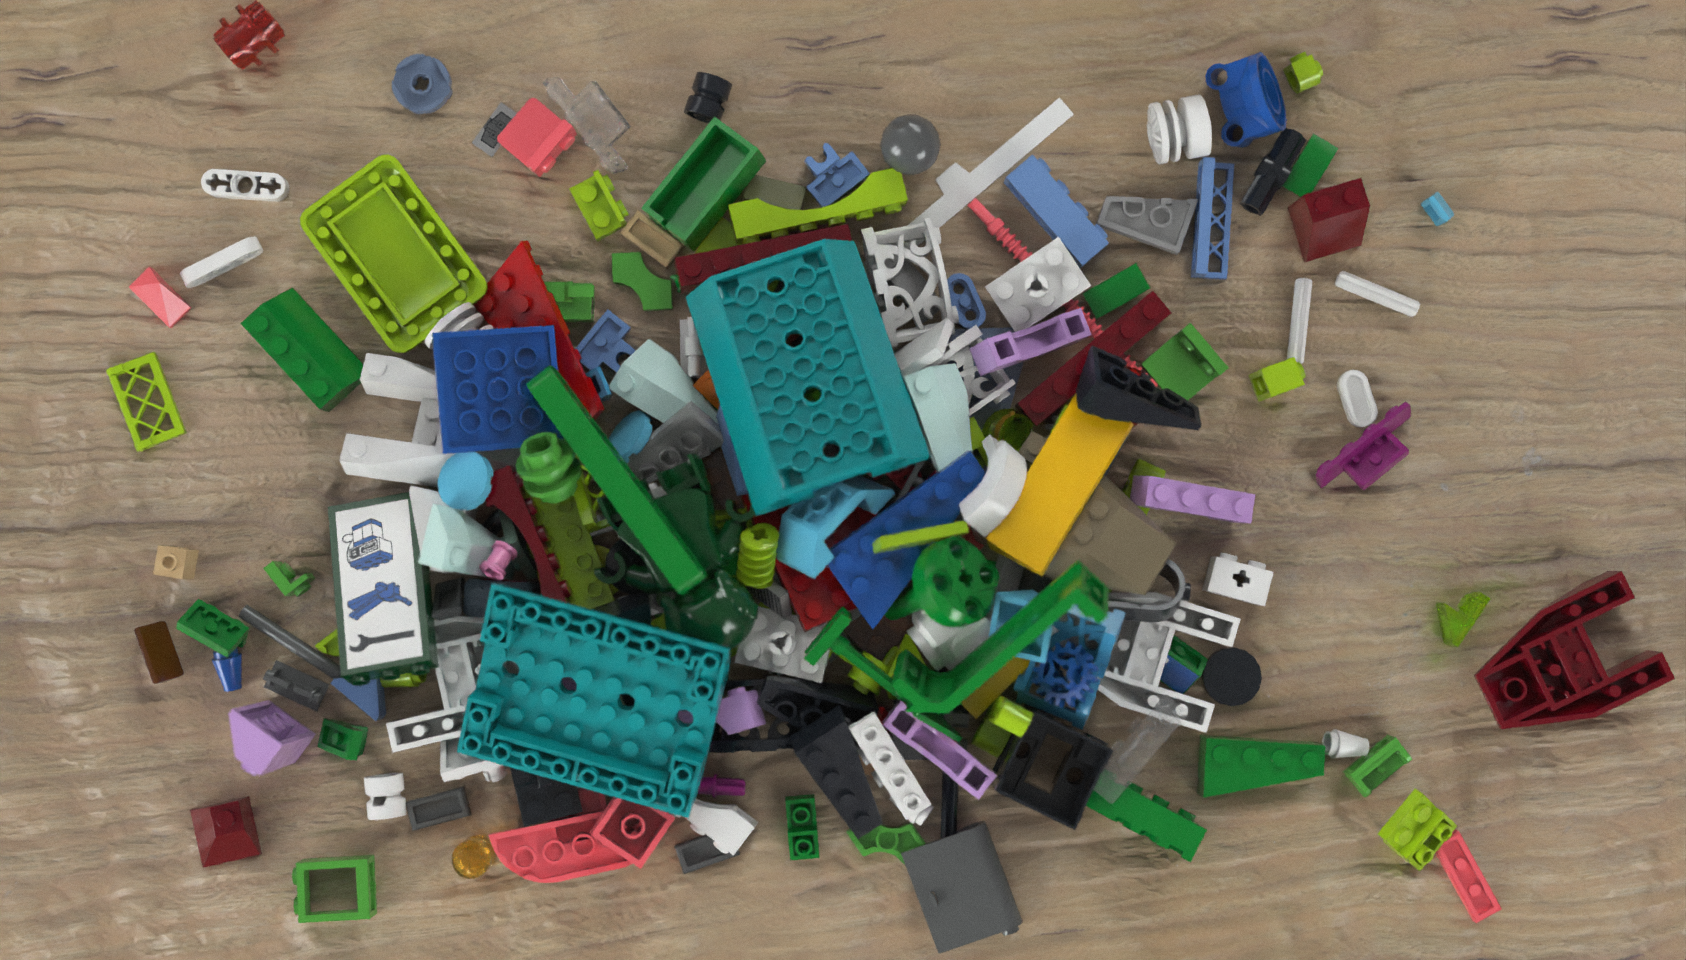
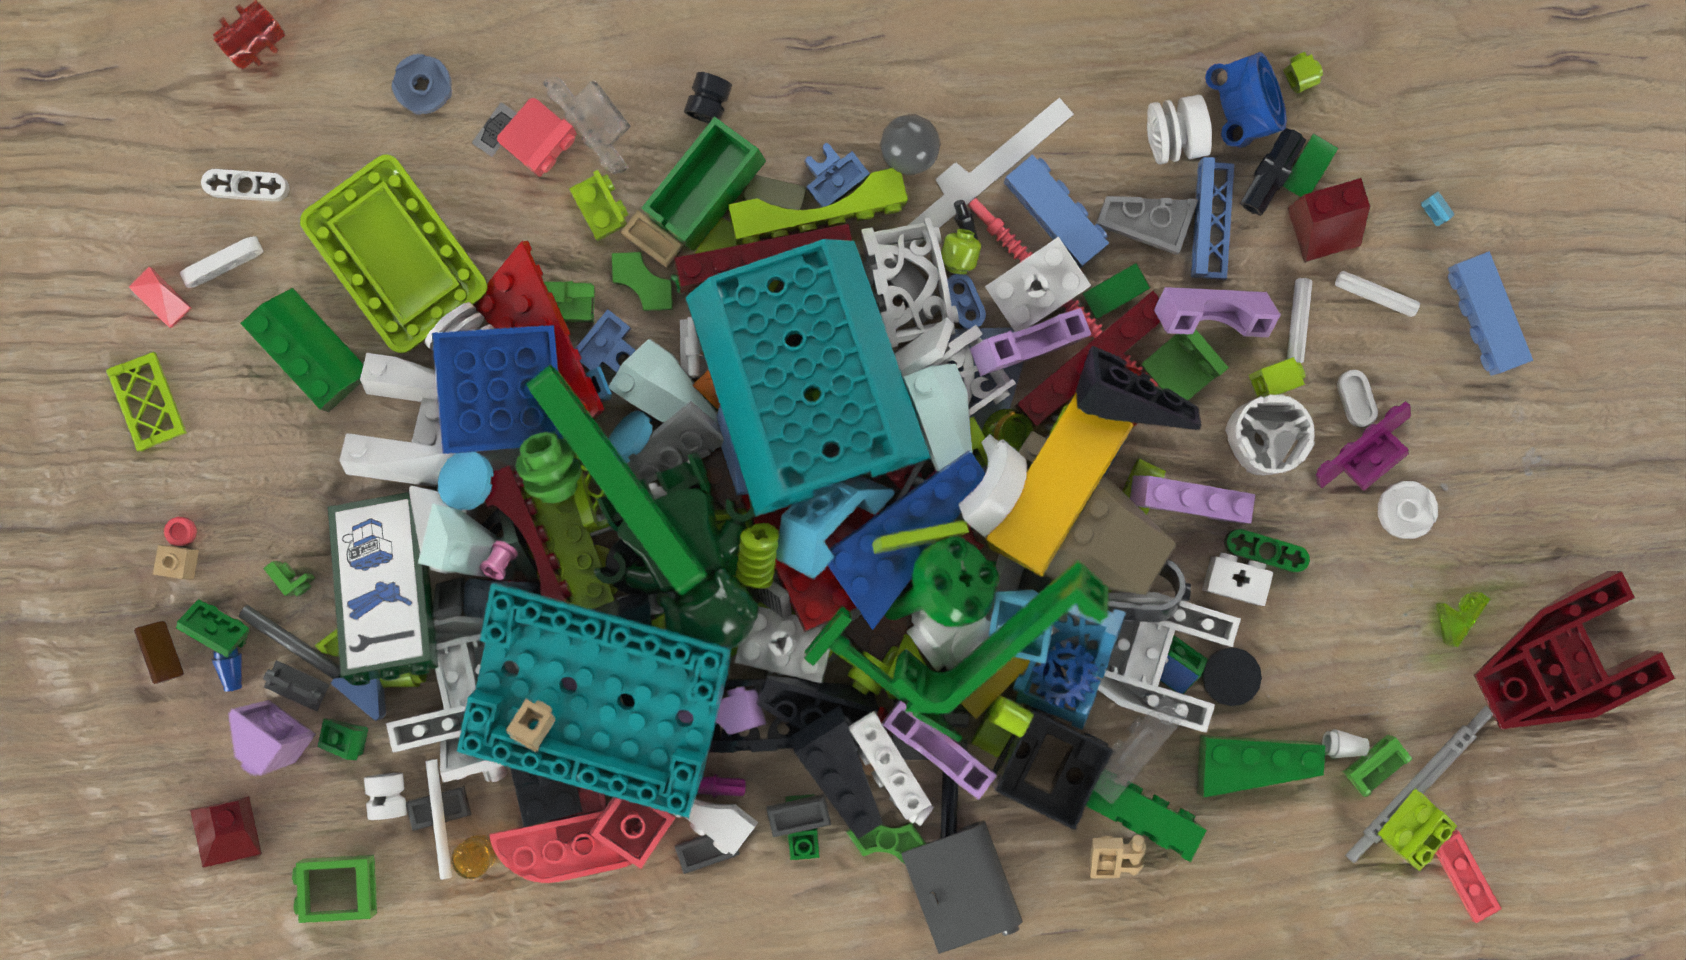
(180, 531): none -> coral tile
(438, 819): none -> white bar
(520, 725): none -> tan brick
(798, 815): none -> dark grey tile
(960, 252): none -> lime head
(964, 217): none -> black bar
(1112, 857): none -> tan plate
(1246, 311): none -> lavender arch
(1280, 423): none -> white piece
(1285, 564): none -> green beam
(1407, 509): none -> white tile
(1422, 780): none -> light grey axle
(1489, 314): none -> medium blue brick

